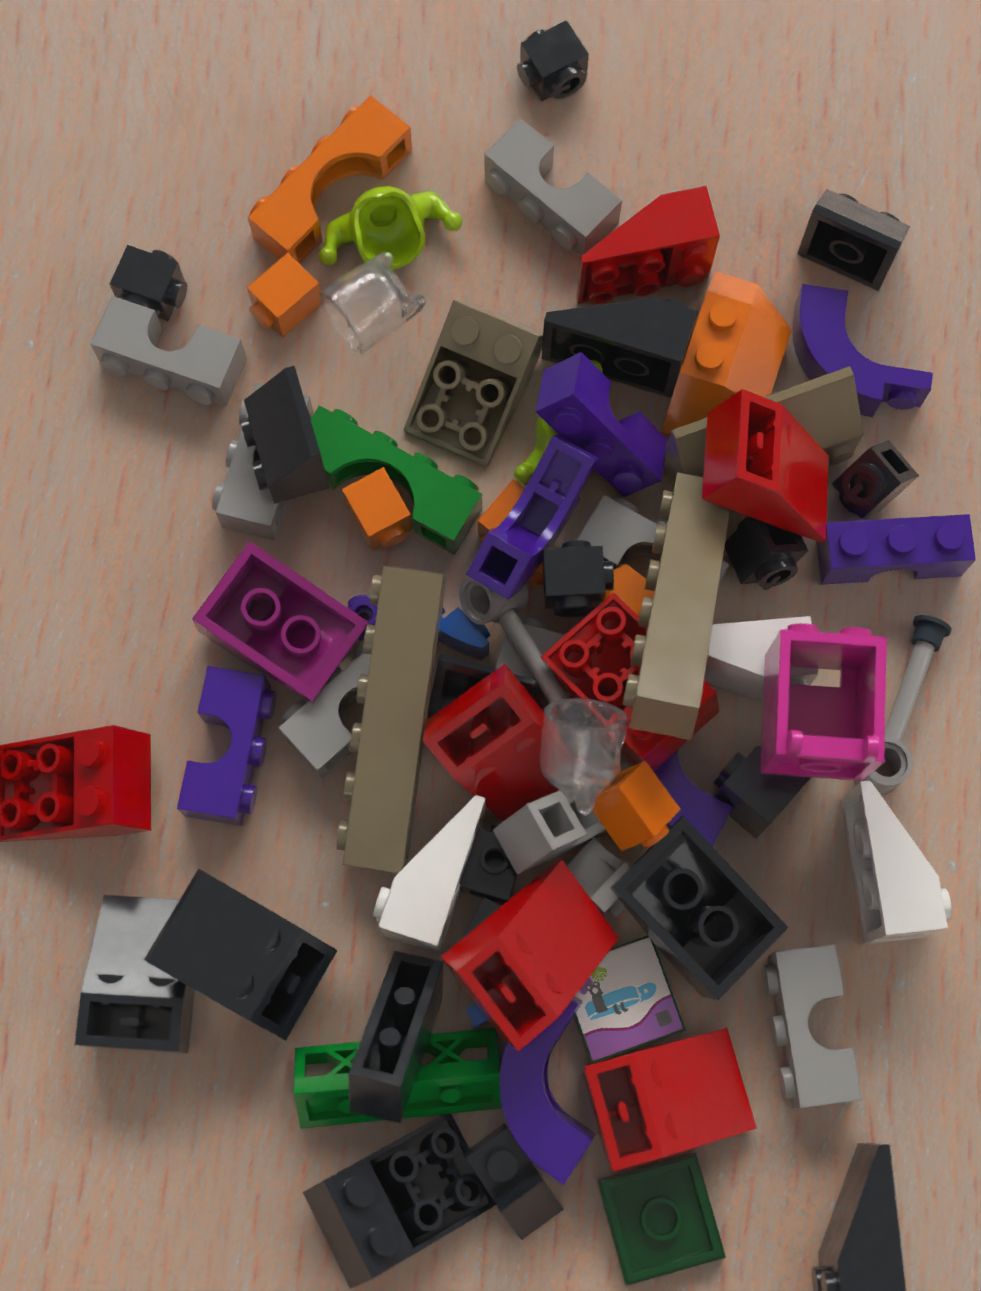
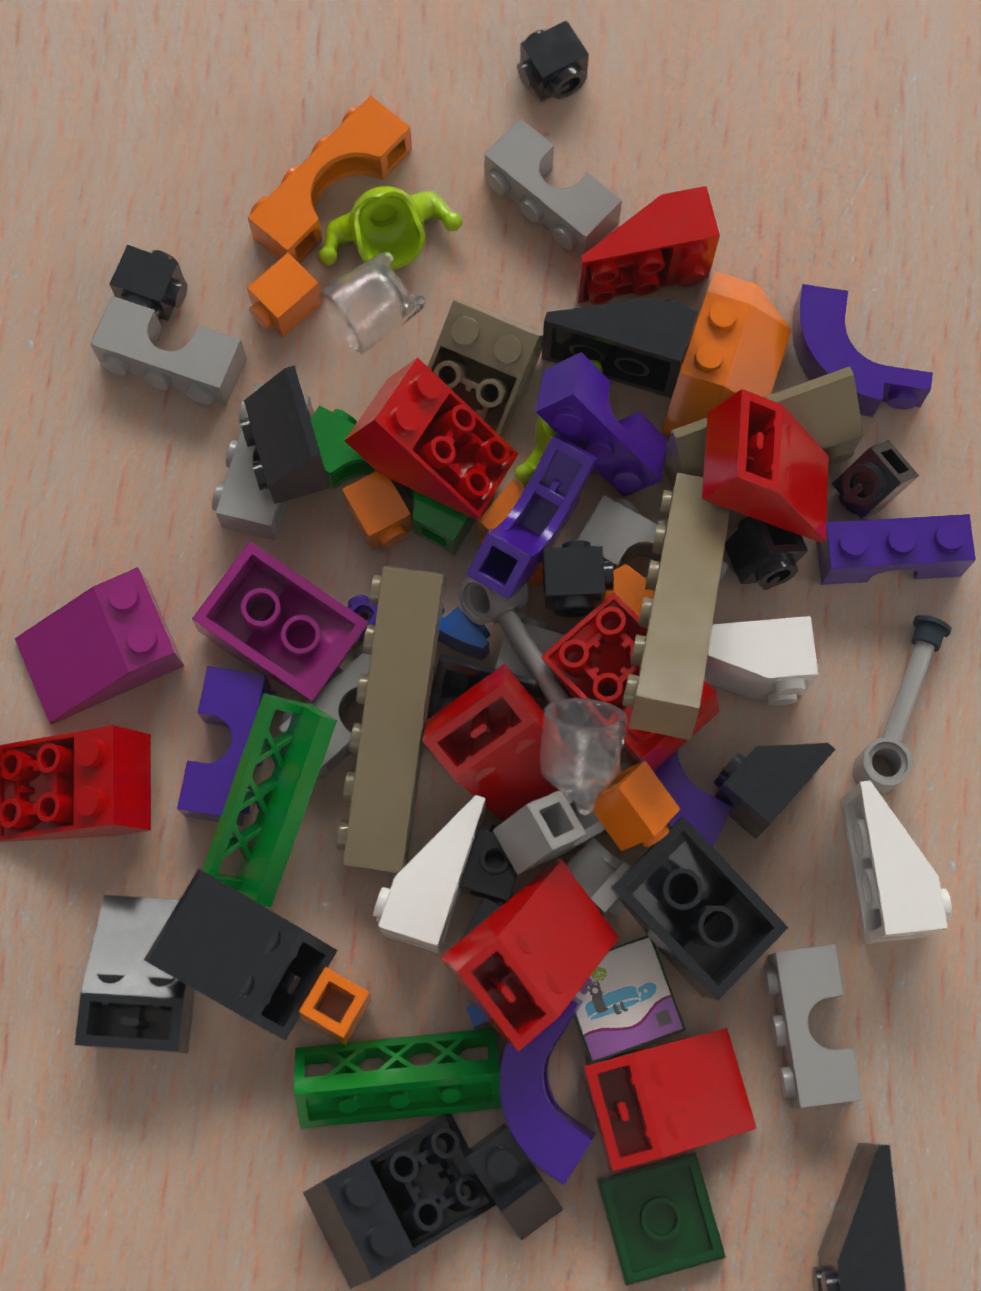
(98, 646): none -> magenta slope
(284, 798): none -> green fence
(335, 1006): none -> orange brick
(396, 1037): black brick -> none
(432, 441): none -> red slope
(824, 727): dark pink container -> none
(852, 239): black slope -> none

